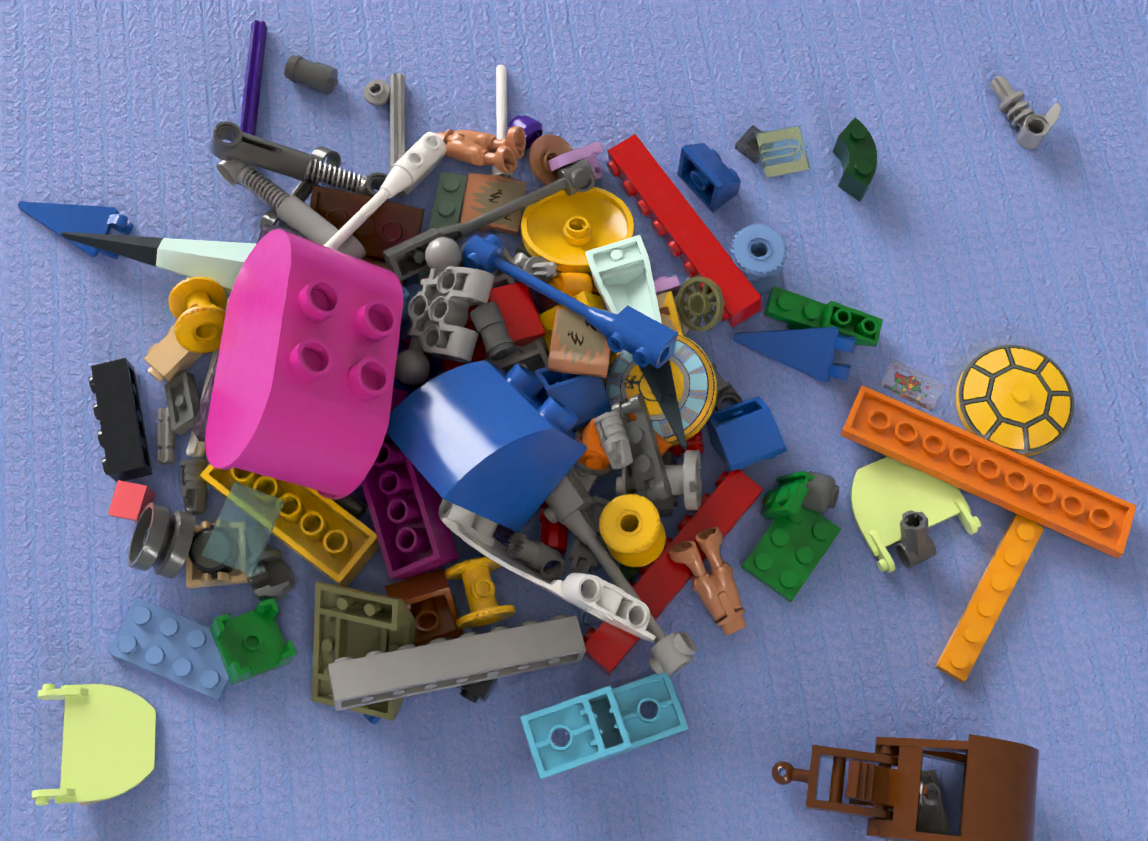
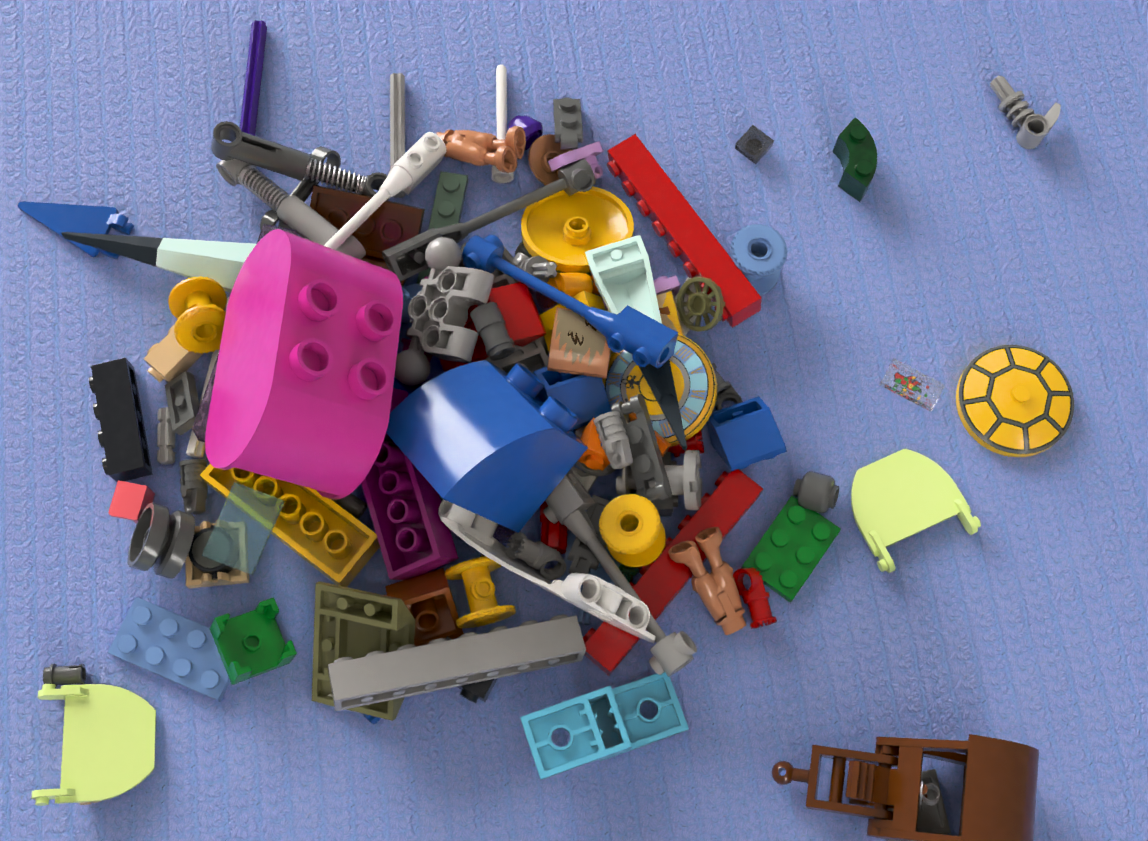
(64, 674): none -> dark grey pin
(271, 576): dark grey piece -> none
(314, 75): dark grey piece -> none
(379, 98): light grey plate -> none
(487, 193): slope -> none
(567, 122): none -> dark grey hinge
(707, 175): blue slope -> none
(755, 597): none -> red connector
(783, 151): clear light blue piece -> none
(787, 496): green plate -> none
(803, 349): blue flag -> none
(804, 313): green slope -> none
(915, 539): dark grey piece -> none
(989, 598): light orange plate -> none
(990, 471): orange plate -> none

